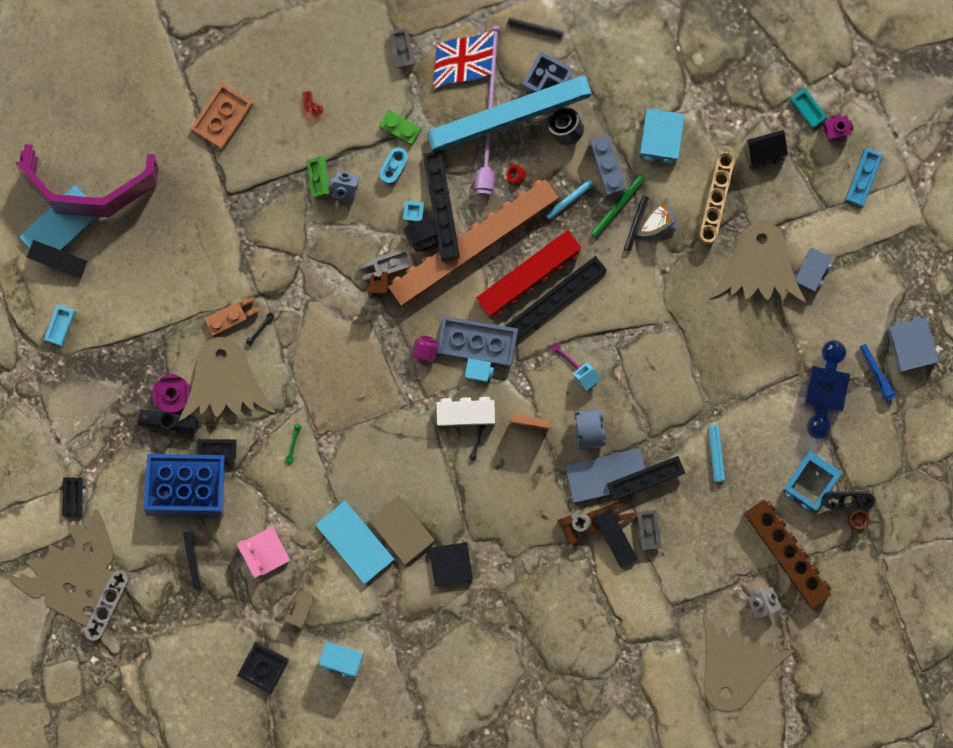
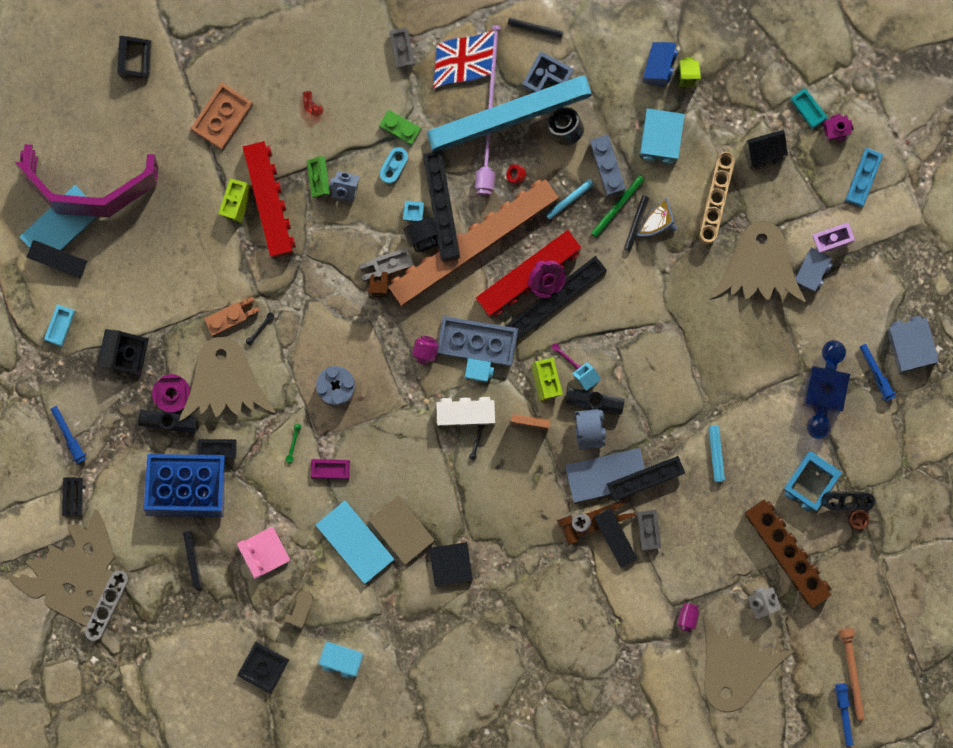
(72, 443): none -> blue pin
(122, 352): none -> black slope
(123, 55): none -> black tile
(235, 200): none -> lime hinge
(268, 199): none -> red brick
(330, 469): none -> magenta tile
(333, 375): none -> sand blue brick
(540, 272): none -> magenta plate
(546, 379): none -> lime hinge
(607, 403): none -> black piece
(658, 65): none -> blue slope
(688, 72): none -> lime slope
(688, 617): none -> magenta brick
(834, 238): none -> lavender slope
(843, 704): none -> blue pin
(847, 637): none -> nougat piece

